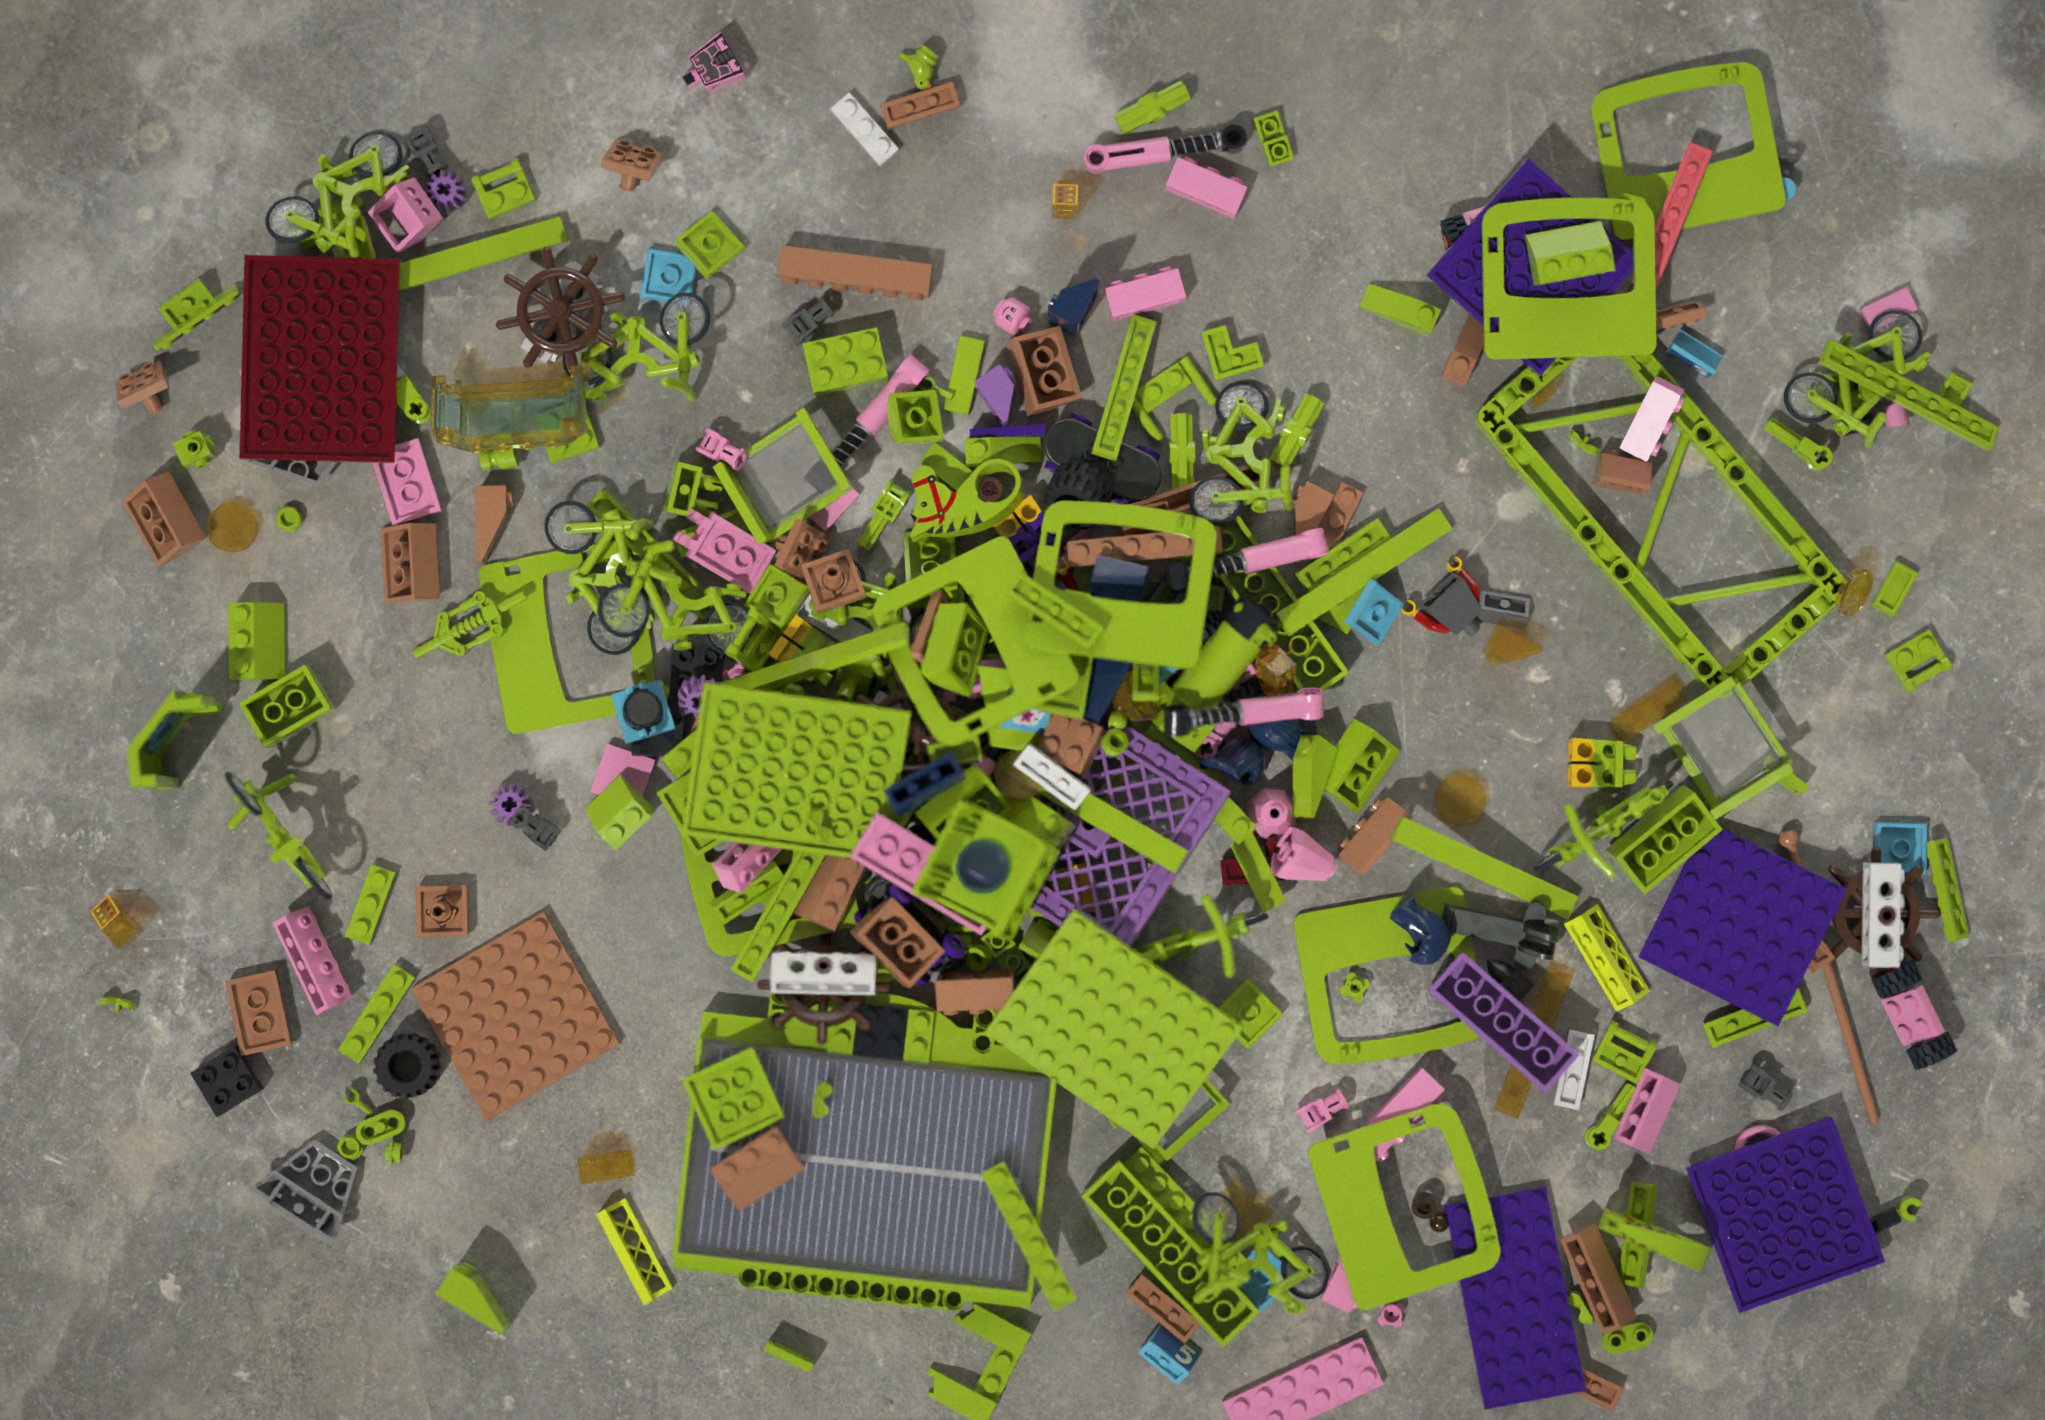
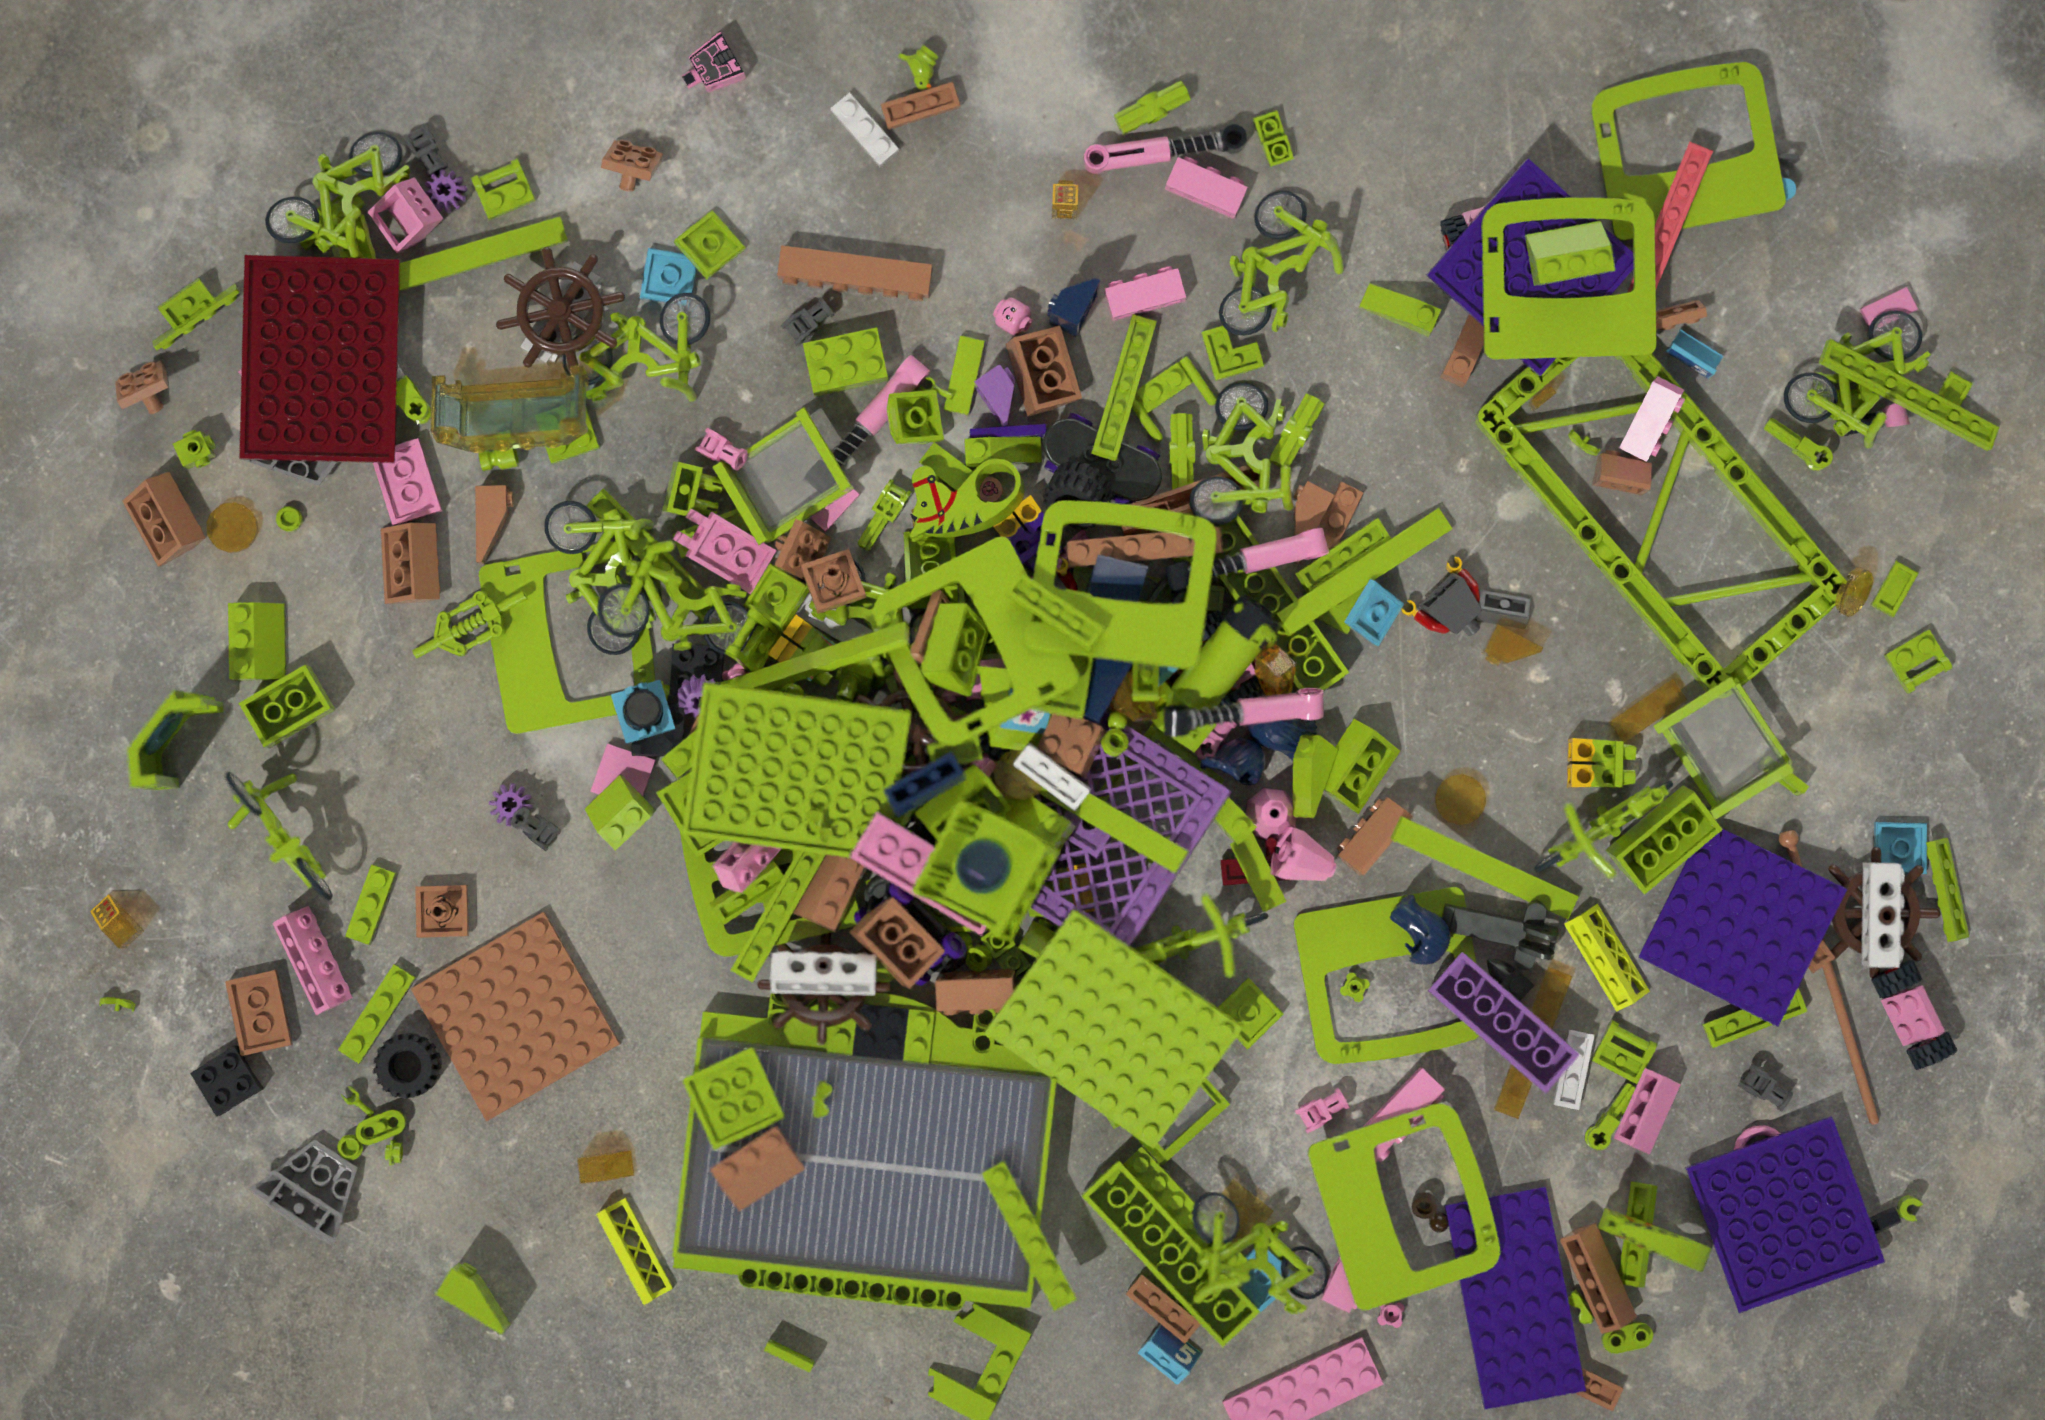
(1276, 217): none -> piece

